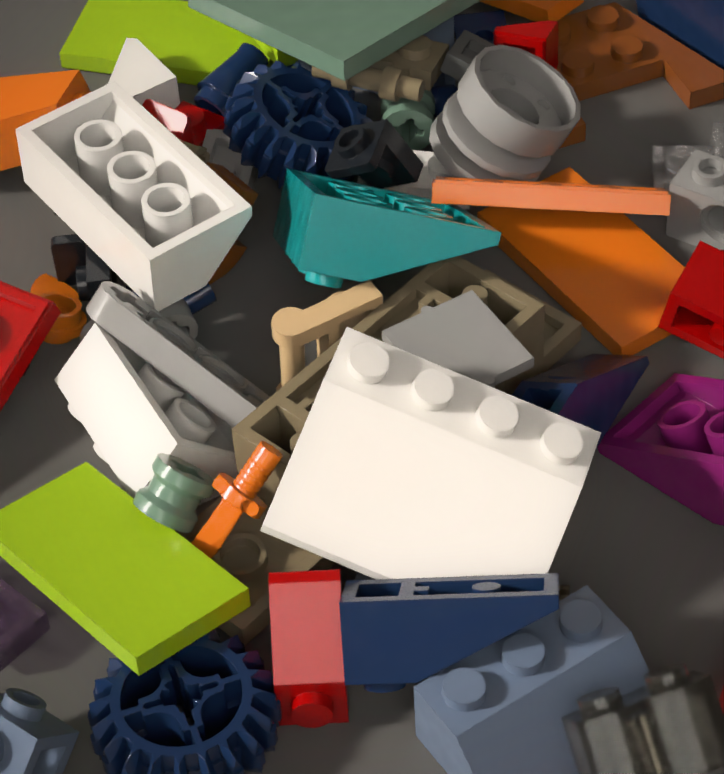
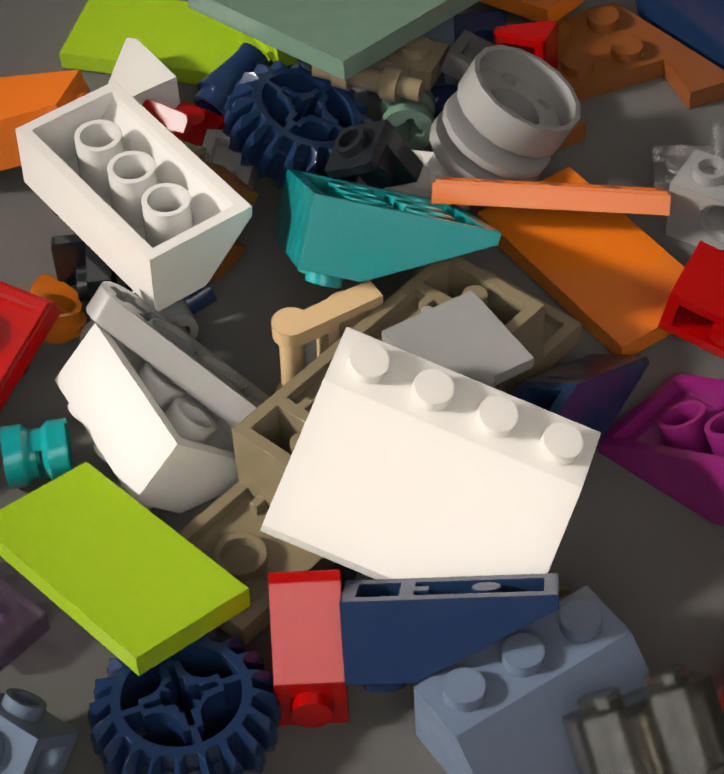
(22, 452): none -> teal wheel
(174, 493): sand green wheel -> none
(238, 497): orange piece -> none

